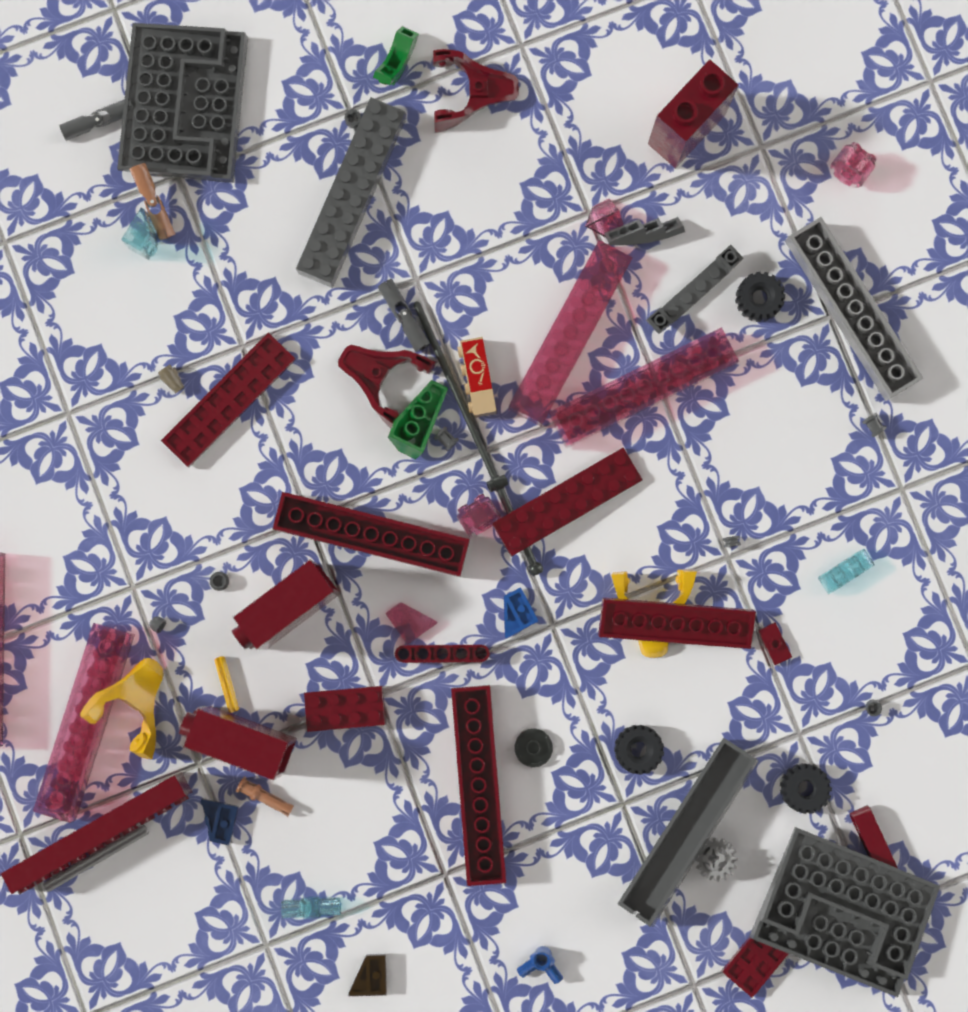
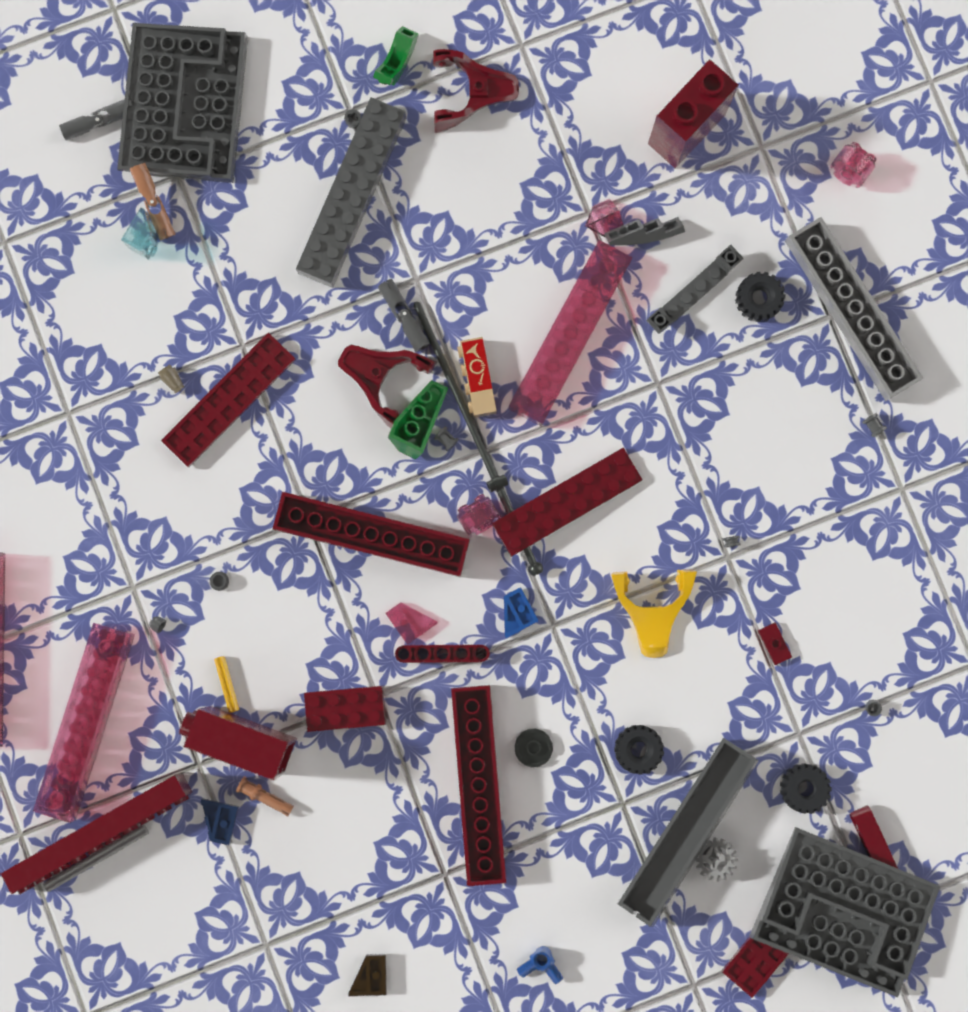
(139, 692): yellow animal -> none
(284, 607): dark red brick -> none
(311, 907): clear light blue piece -> none
(643, 387): clear pink brick -> none
(676, 623): dark red plate -> none
(846, 571): clear light blue beam -> none

